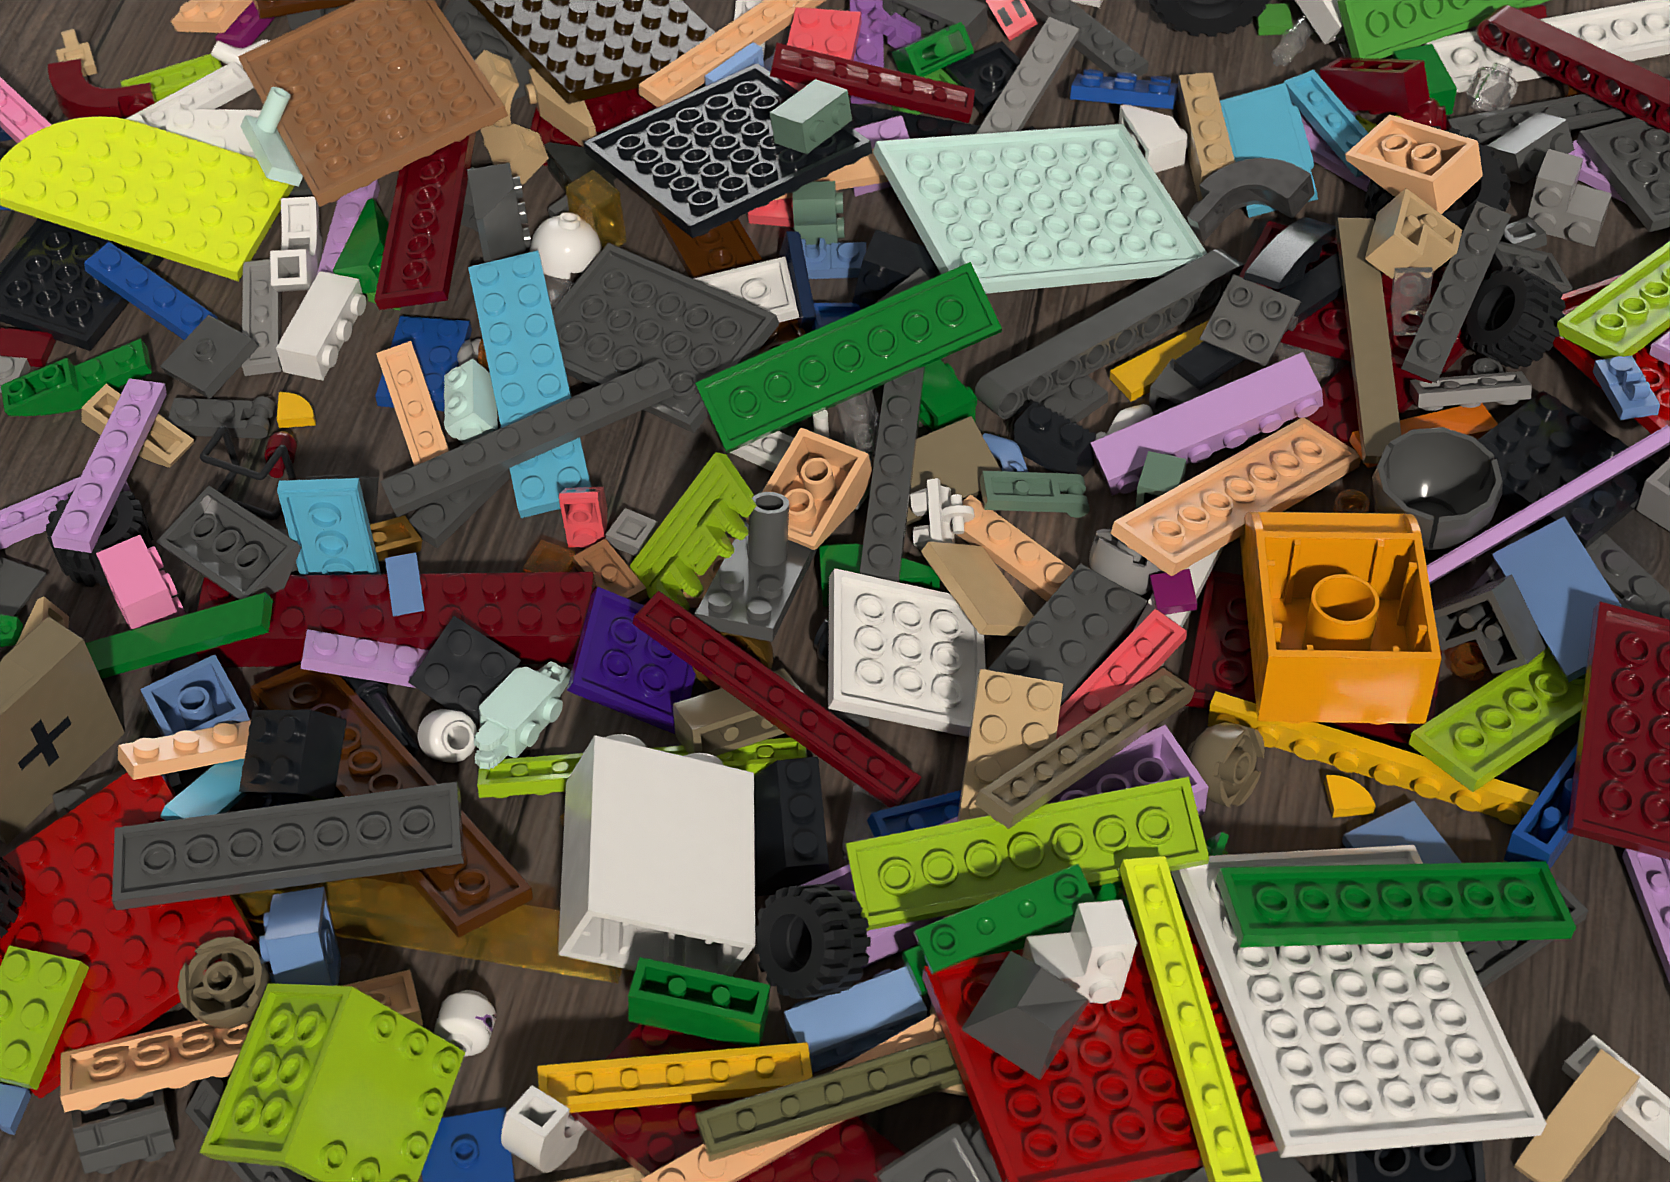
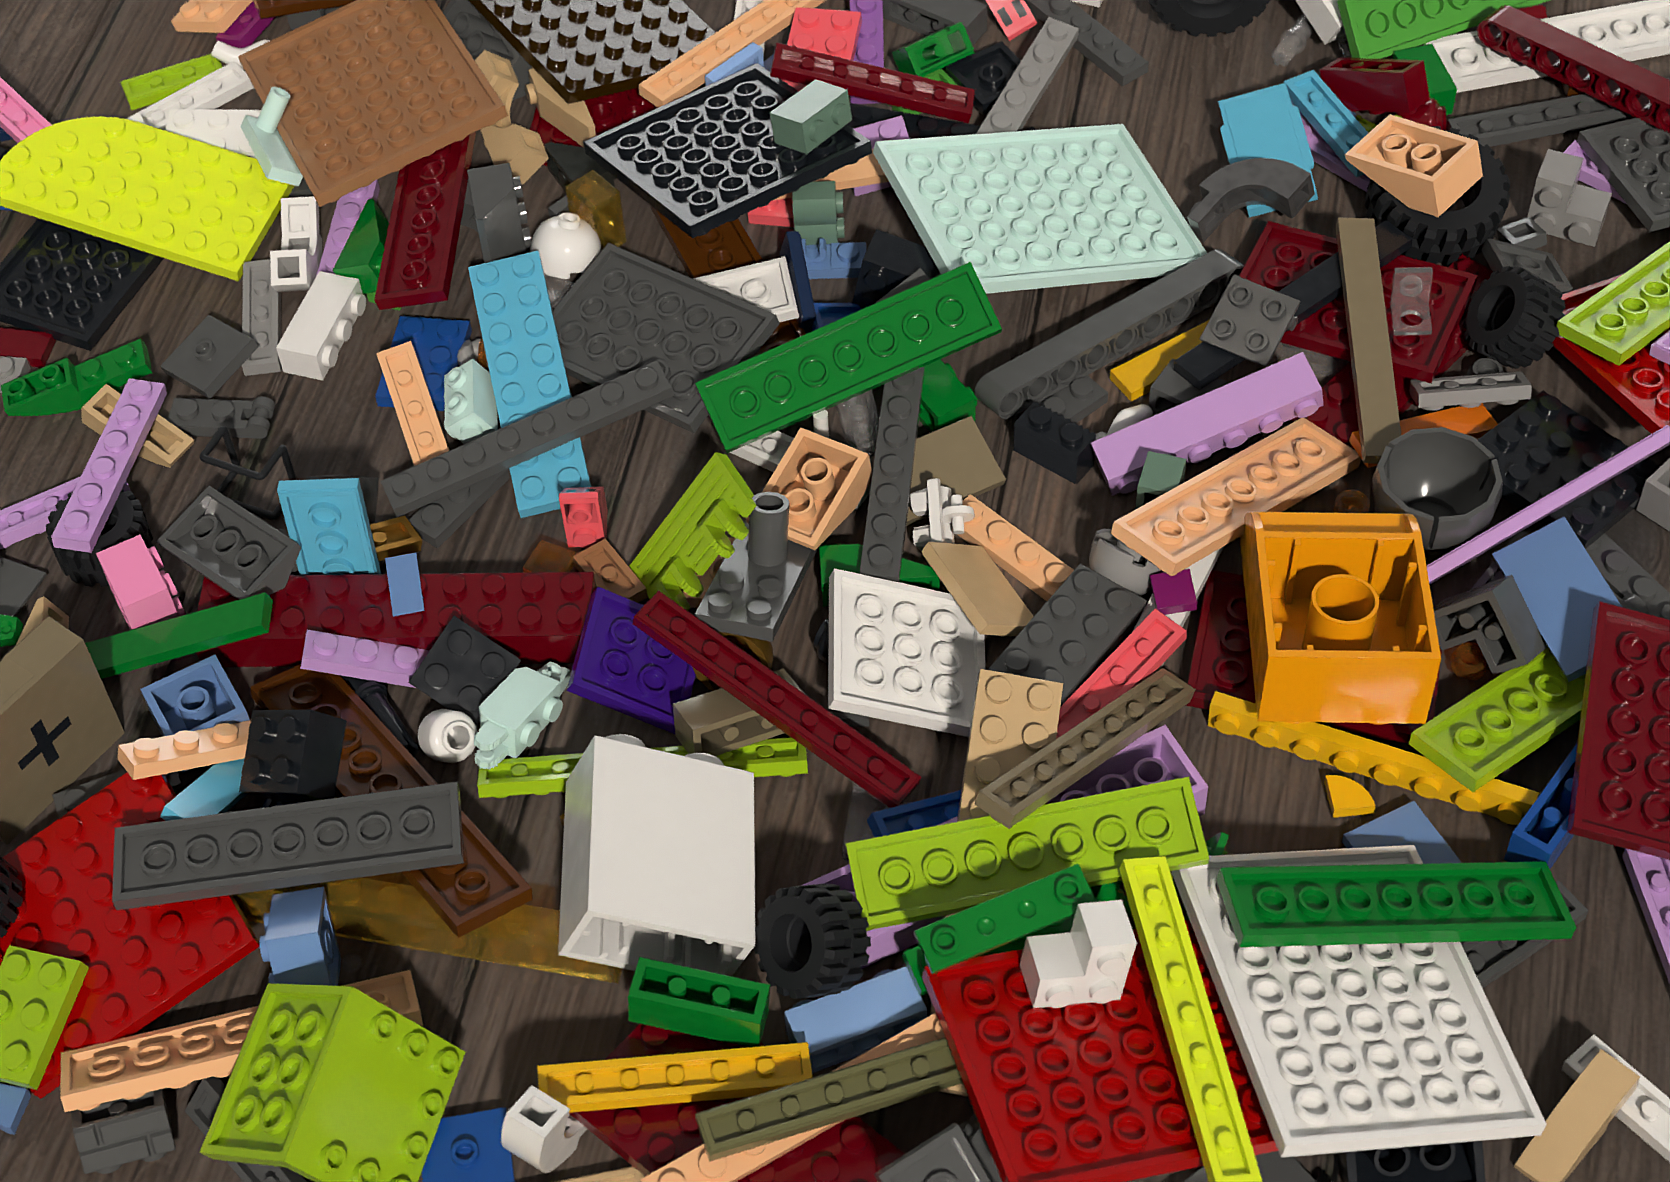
(74, 50): tan plate -> none
(81, 99): dark red arch -> none
(146, 290): blue plate -> none
(228, 989): dark tan cylinder -> none
(273, 443): dark red cylinder -> none
(294, 411): yellow tile -> none
(466, 1021): white head -> none
(631, 532): light grey plate -> none
(789, 825): black slope -> none
(896, 28): medium lavender plate -> none
(1006, 452): medium blue arm -> none
(1025, 1014): dark grey slope -> none
(1034, 492): sand green plate -> none
(1124, 89): blue plate -> none
(1156, 136): white slope -> none
(1205, 125): tan brick -> none
(1227, 760): dark tan cylinder -> none
(1274, 19): bright green tile -> none
(1289, 253): slope -> none
(1411, 235): tan brick -> none
(1456, 292): dark grey plate -> none
(1492, 88): clear head -> none
(1526, 145): dark grey brick -> none
(1626, 387): medium blue plate -> none

